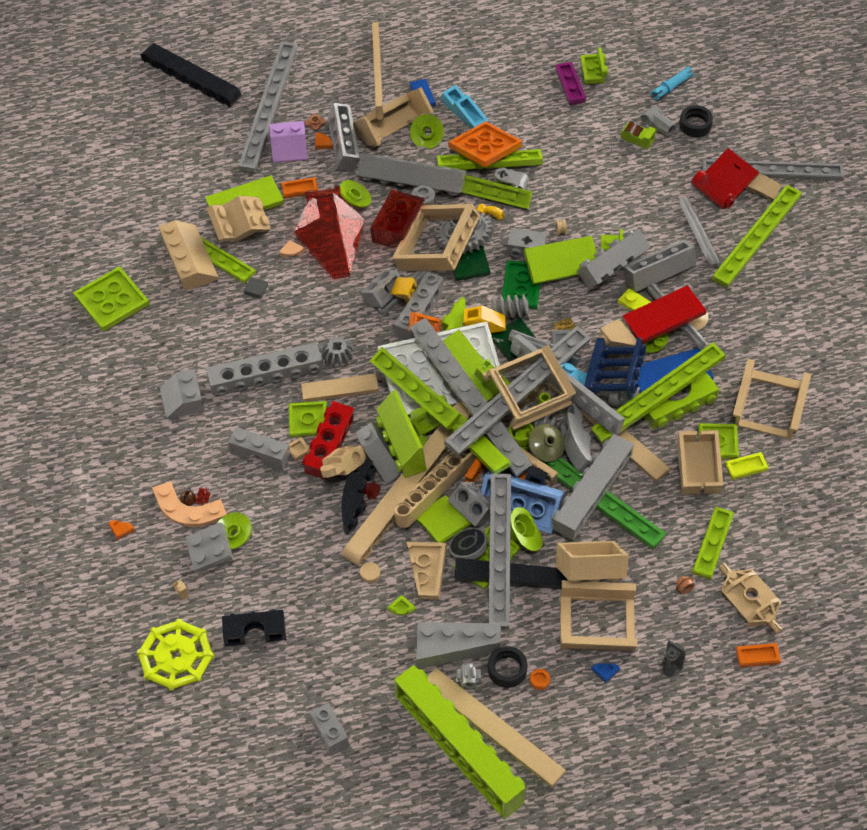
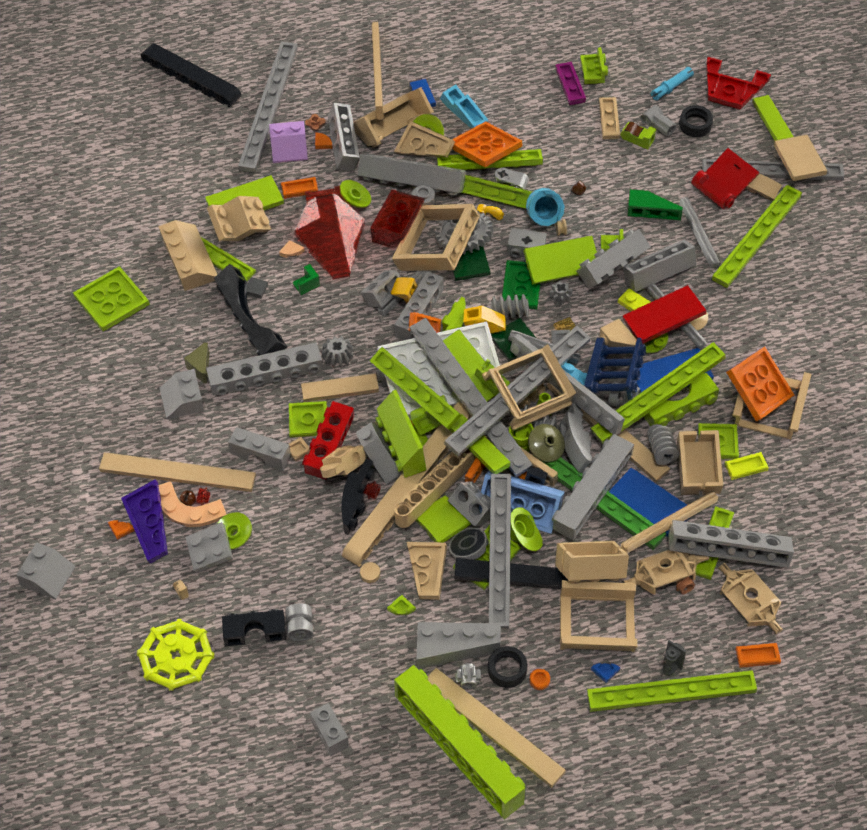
(45, 571): none -> light grey slope
(147, 519): none -> dark purple wing
(177, 472): none -> tan tile
(199, 361): none -> olive slope
(234, 287): none -> black arch
(299, 622): none -> light grey wheel
(307, 282): none -> green panel
(423, 142): none -> tan wing
(545, 206): none -> medium azure tile
(560, 292): none -> light grey gear
(579, 188): none -> reddish brown hinge
(609, 118): none -> tan tile
(646, 497): none -> blue tile
(650, 205): none -> green slope
(652, 575): none -> tan plate
(662, 444): none -> light grey piece
(665, 524): none -> tan axle
(671, 691): none -> lime plate
(730, 543): none -> light grey brick
(731, 90): none -> red wing
(760, 383): none -> orange plate
(771, 118): none -> lime tile
(800, 157): none -> tan tile

